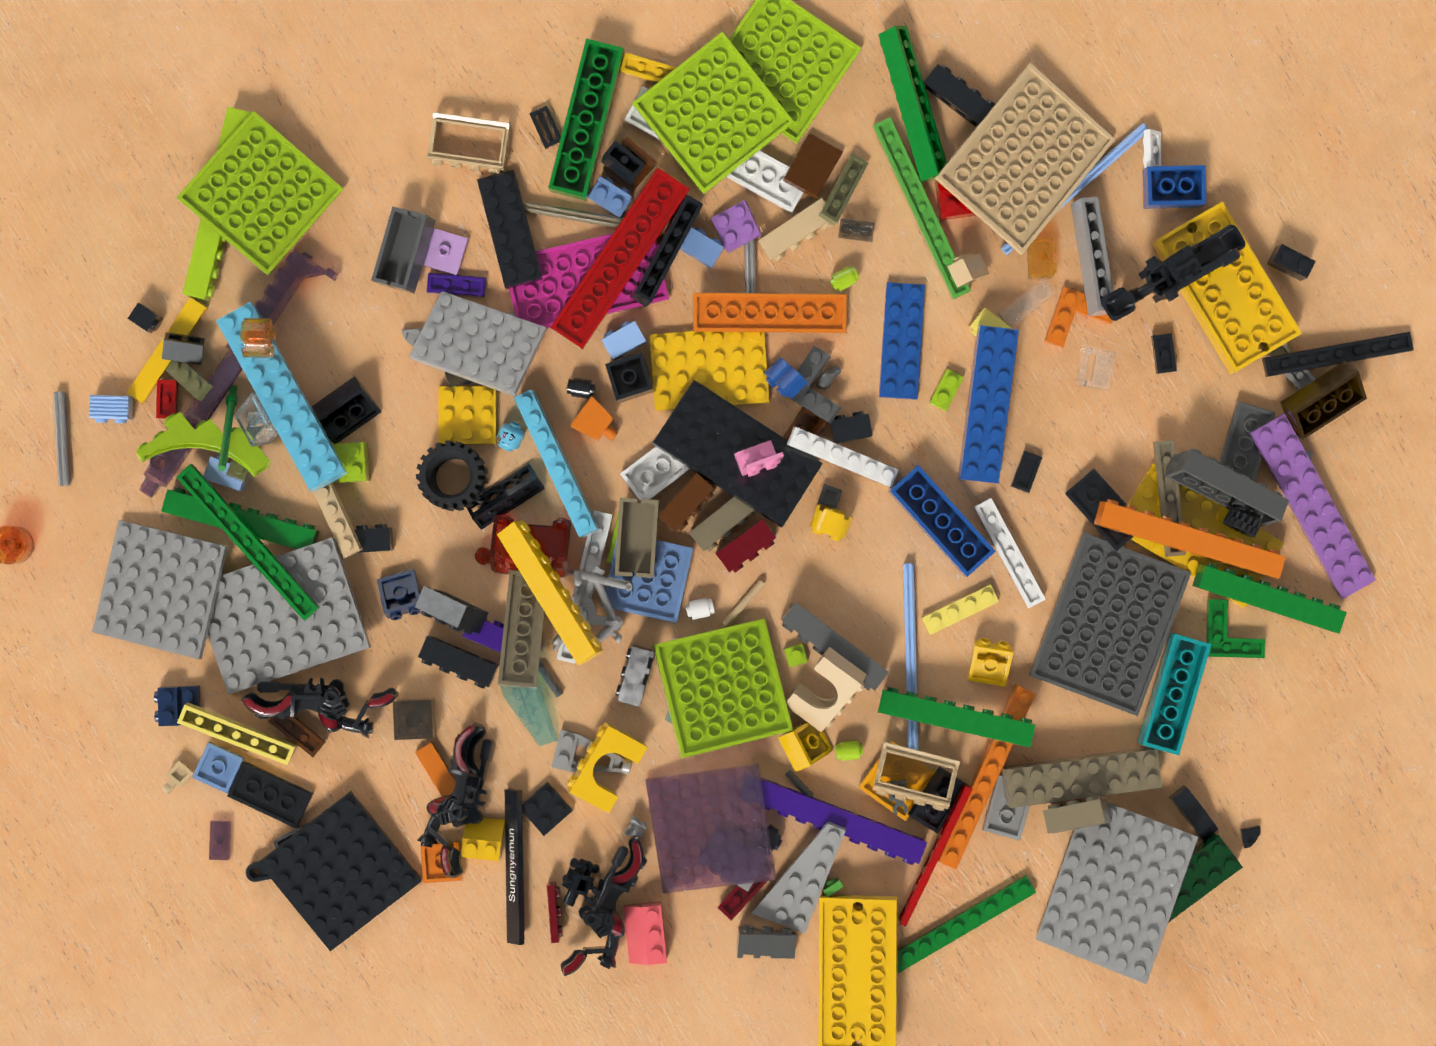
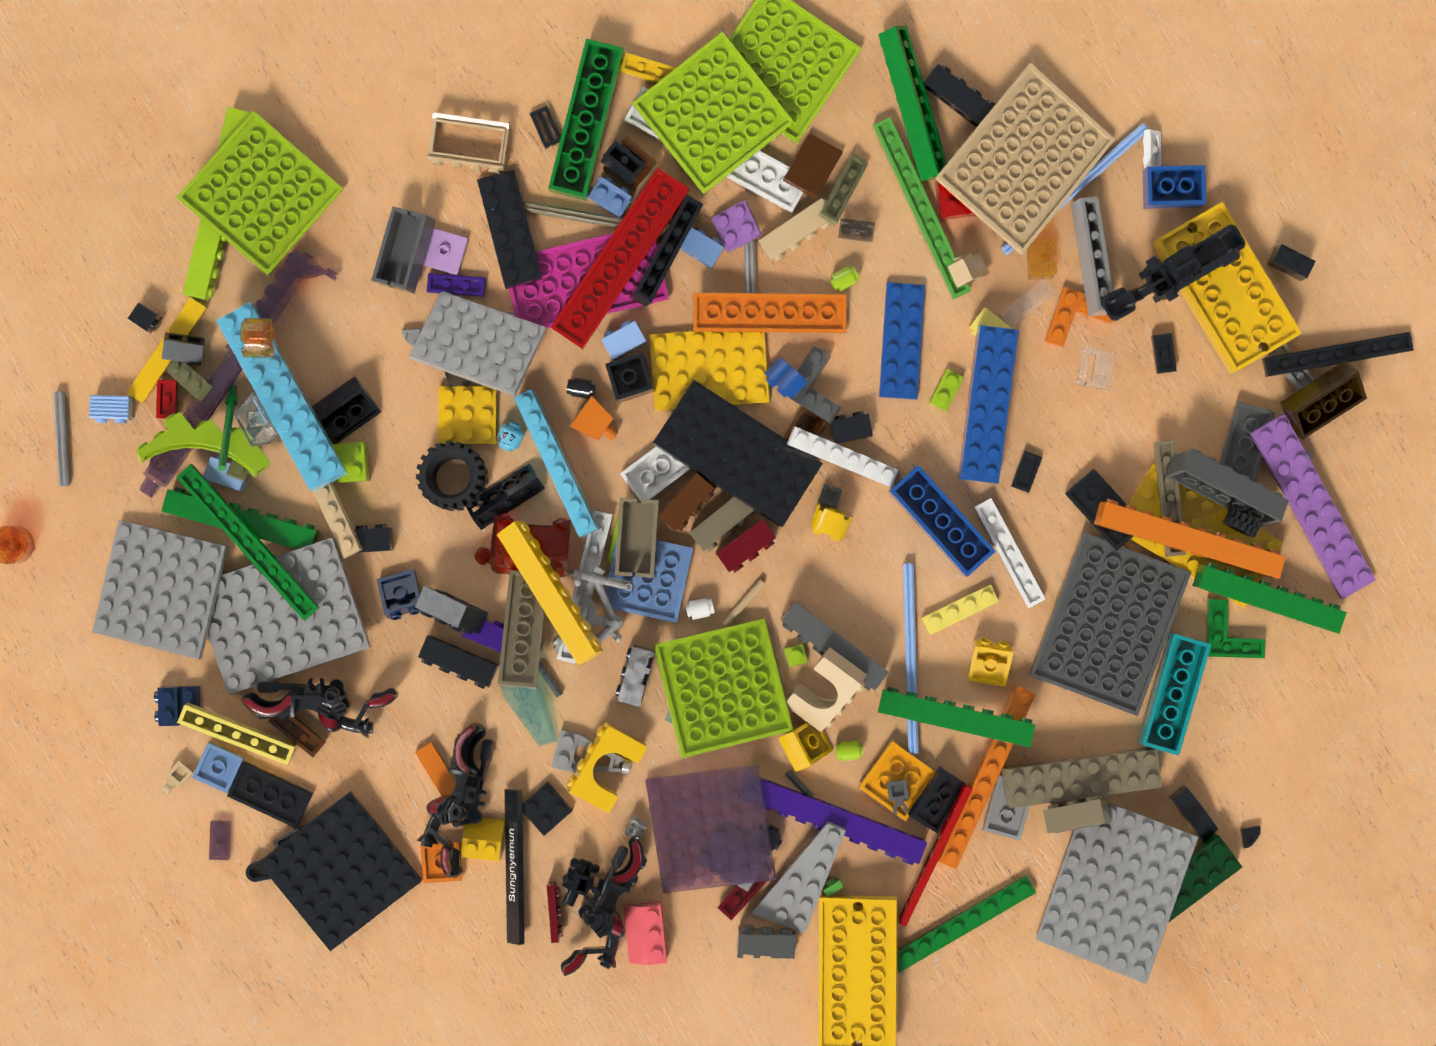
(414, 718): clear smoke brick -> none
(757, 457): bright pink bracket -> none
(827, 377): dark grey arm -> none
(903, 793): tan window -> none

